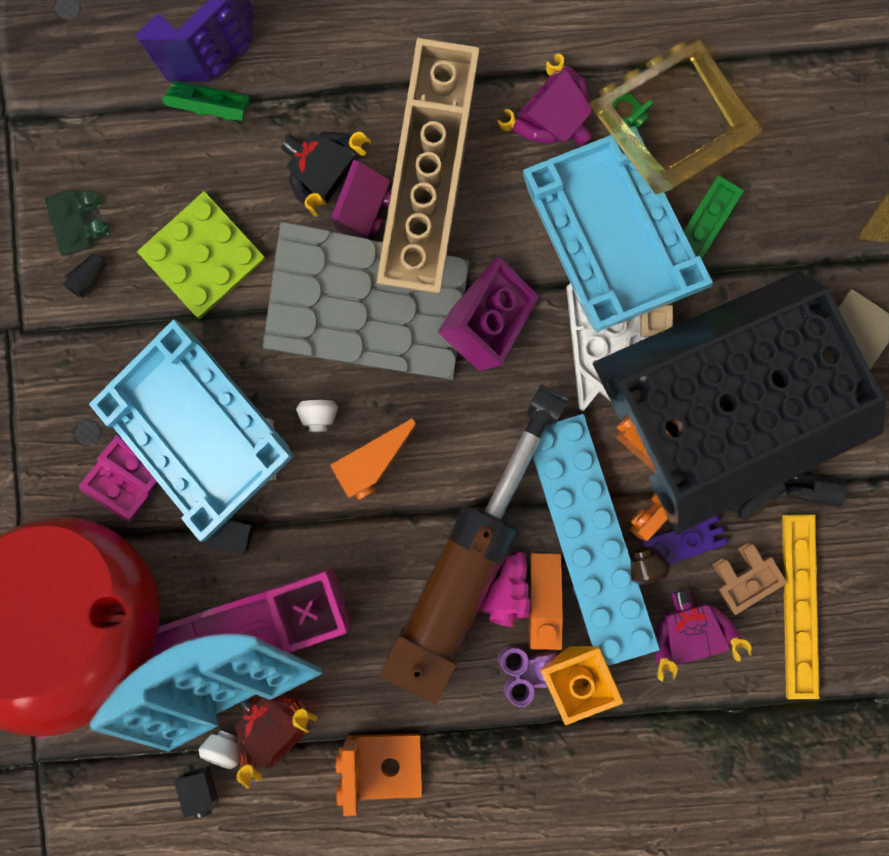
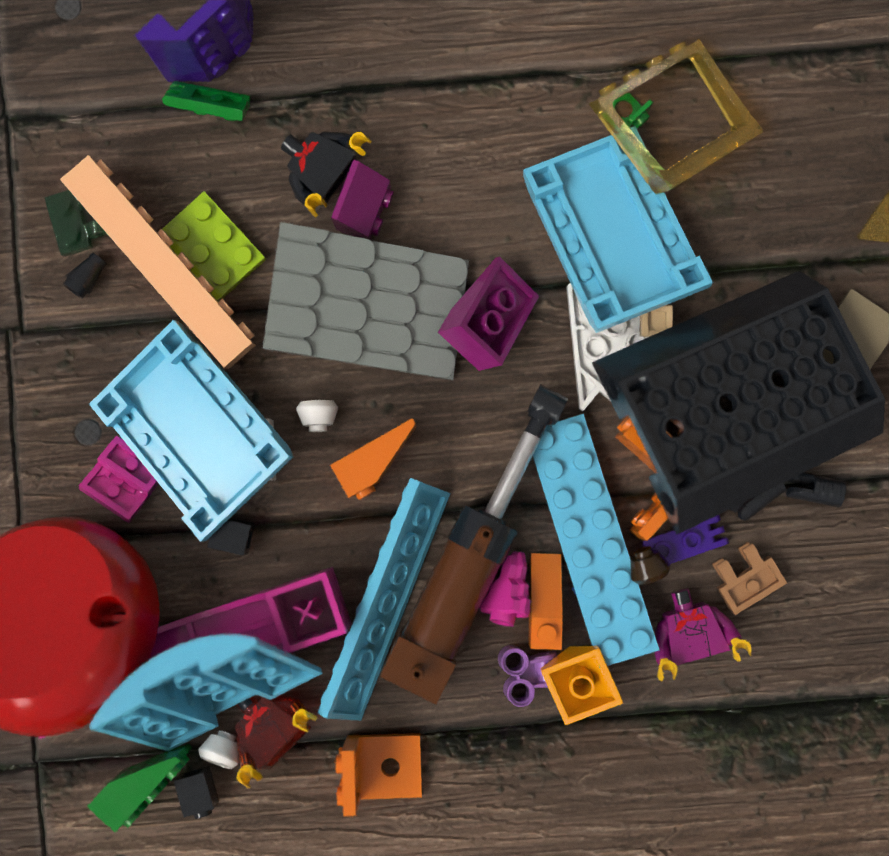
(126, 793): none -> green slope
(158, 262): none -> light nougat brick
(383, 602): none -> medium azure plate
(428, 166): tan slope -> none
(555, 109): magenta torso -> none
(711, 215): green plate -> none
(800, 607): yellow tile -> none

